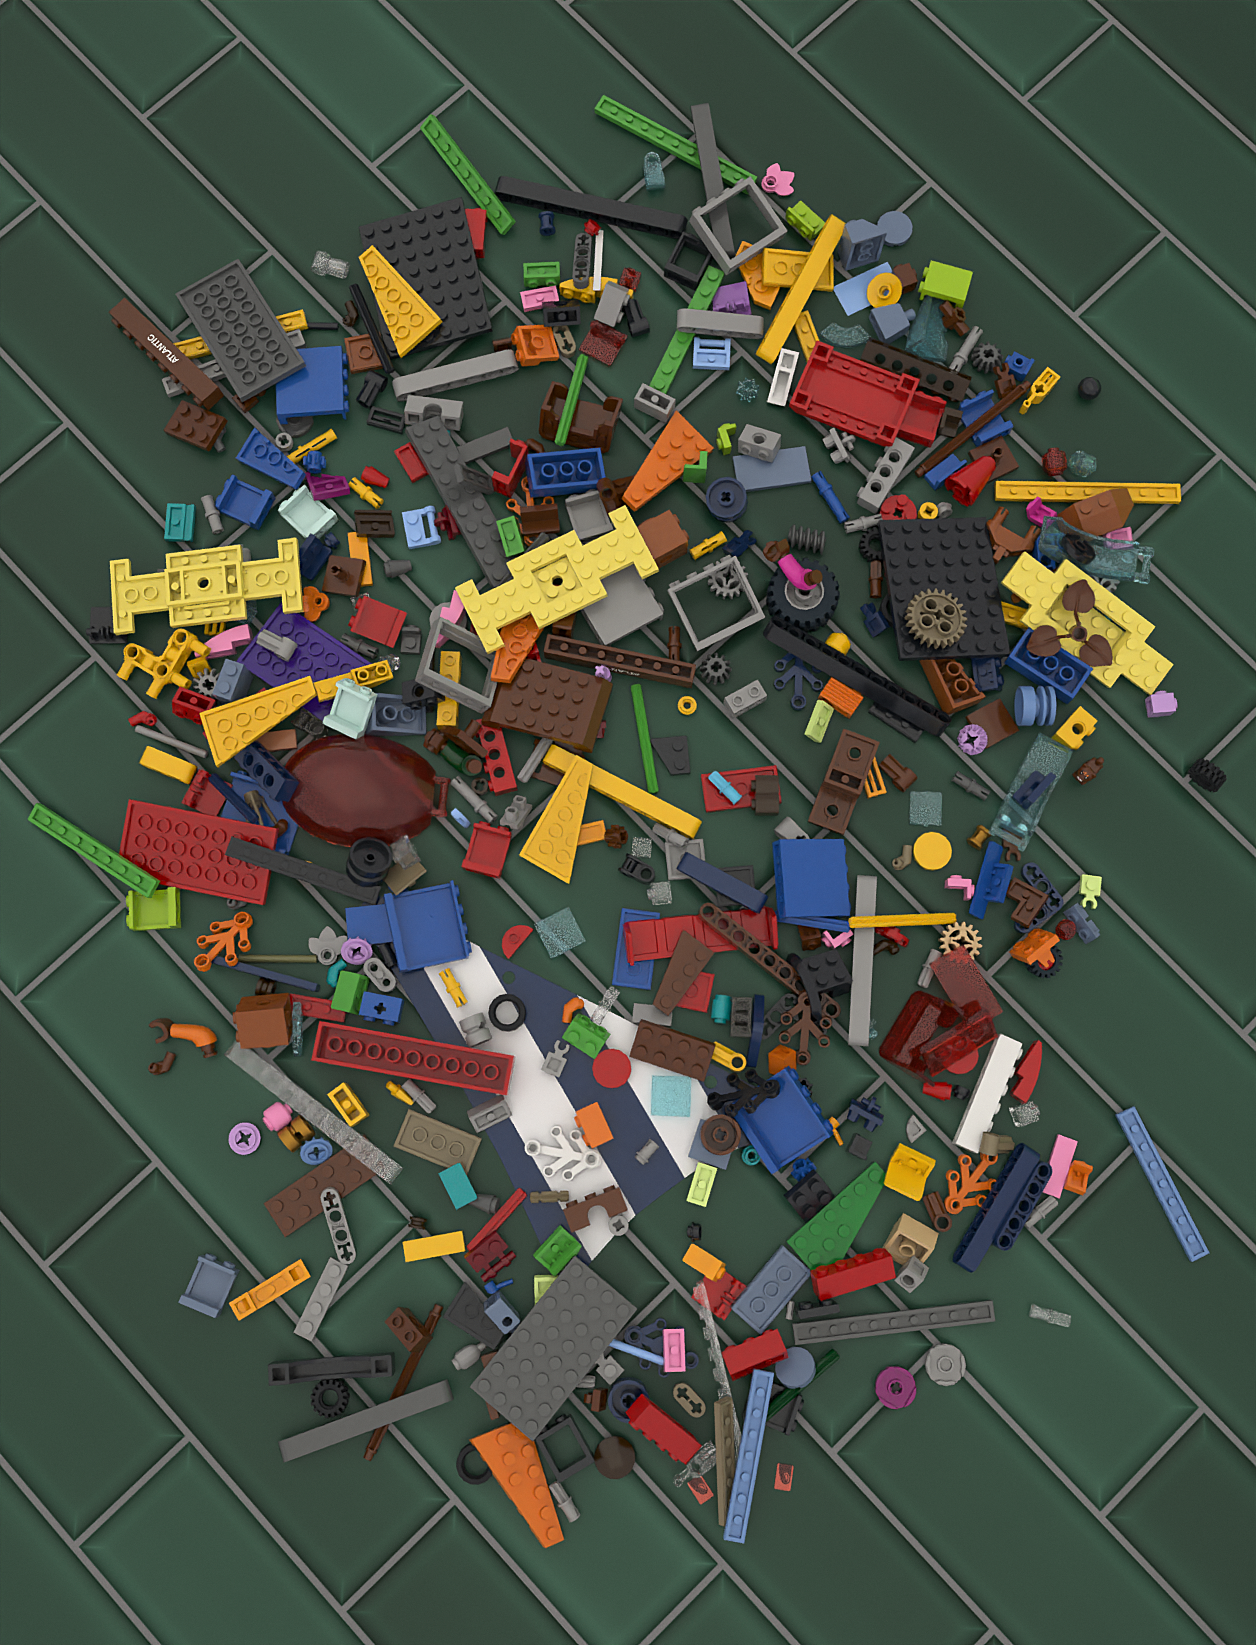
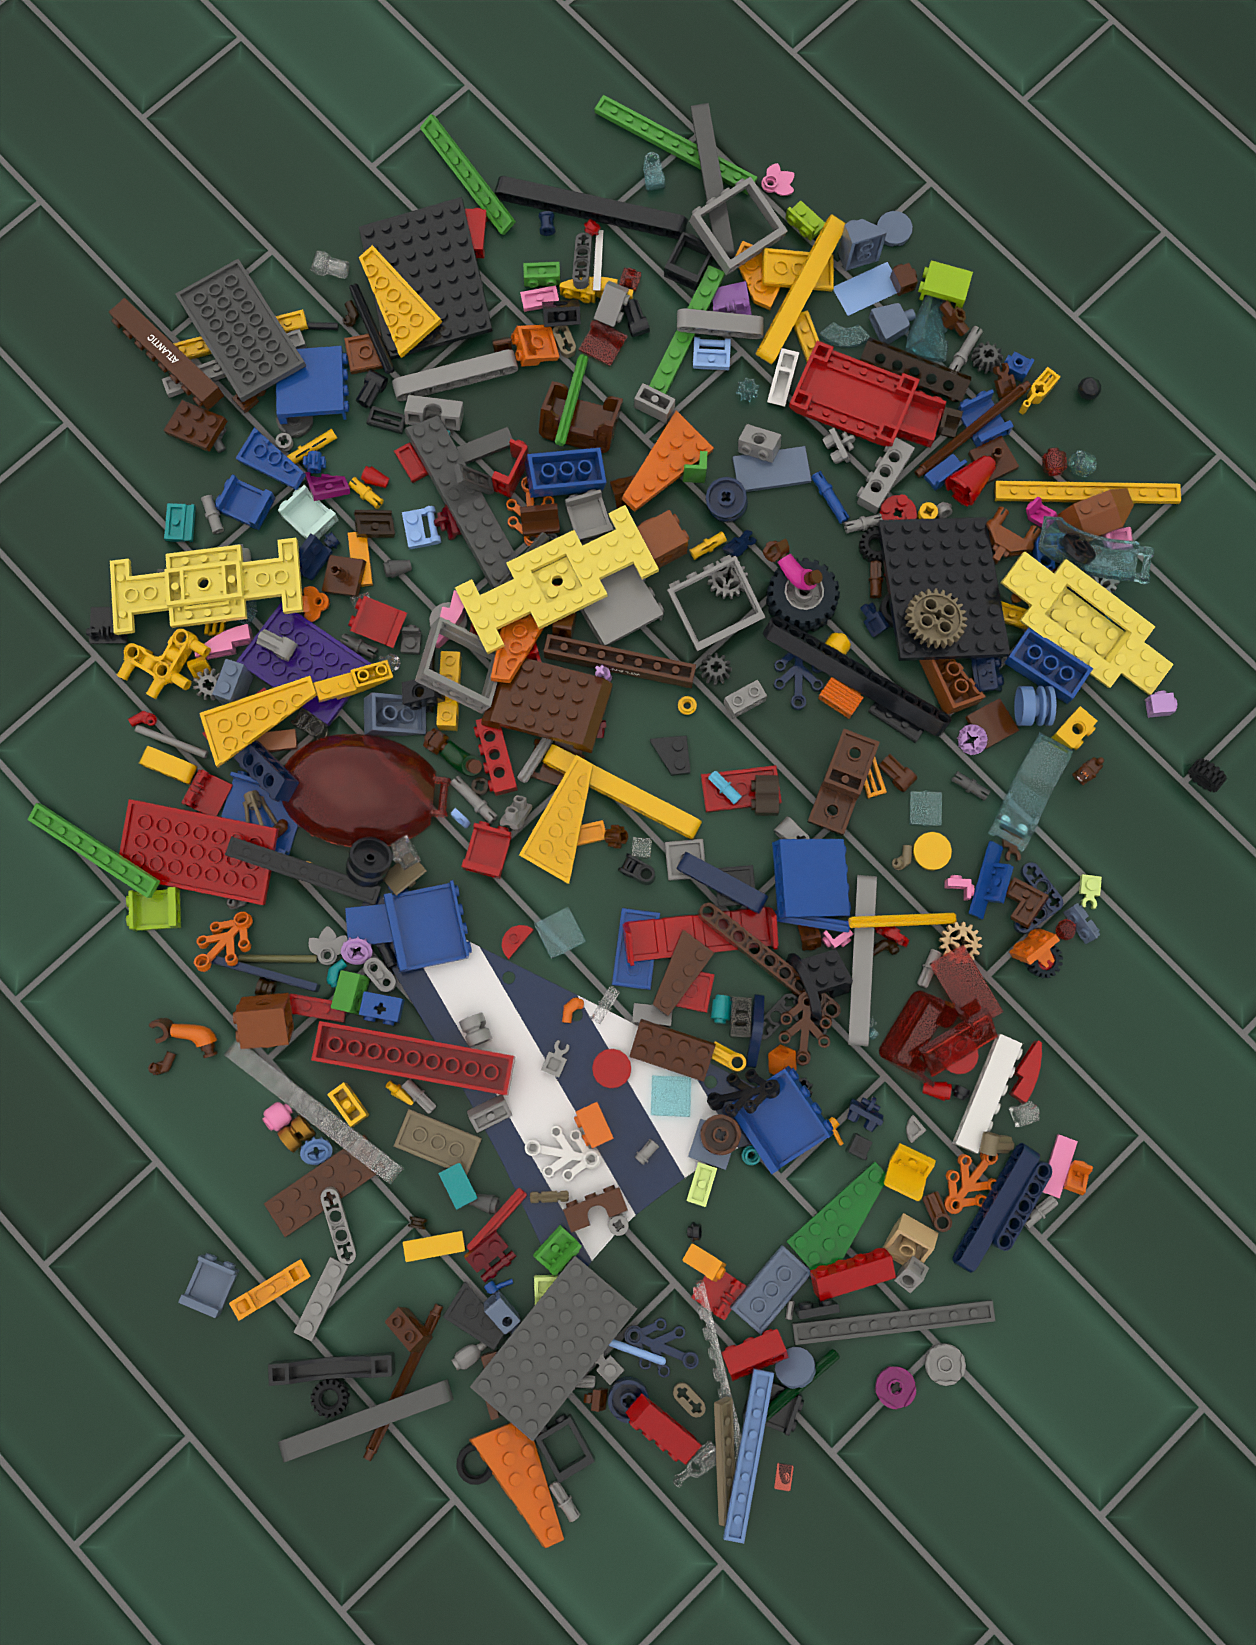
(189, 704): red brick -> none
(233, 798): dark blue axle -> none
(236, 1135): lavender gear -> none
(297, 1019): clear light blue tile -> none
(351, 708): light aqua panel -> none
(453, 987): yellow pin -> none
(464, 738): reddish brown tile -> none
(507, 1027): black tyre -> none
(511, 536): bright green panel -> none
(534, 445): reddish brown arm -> none
(586, 1035): bright green bracket -> none
(609, 497): reddish brown piece -> none
(614, 1457): dark brown dish -> none
(644, 739): bright green axle -> none
(659, 893): clear brick -> none
(671, 836): light grey axle -> none
(673, 1350): bright pink plate -> none
(674, 643): reddish brown pin -> none
(700, 1489): clear red sticker -> none
(723, 440): lime bracket -> none
(802, 1168): blue gear -> none
(806, 538): dark grey piece -> none
(809, 1195): black plate -> none
(819, 721): yellowish green plate -> none
(879, 285): yellow dish -> none
(978, 837): pearl gold bush -> none
(1032, 788): dark blue bracket -> none
(1044, 639): reddish brown plant -> none
(1050, 1315): clear axle -> none
(1162, 1184): medium blue tile -> none

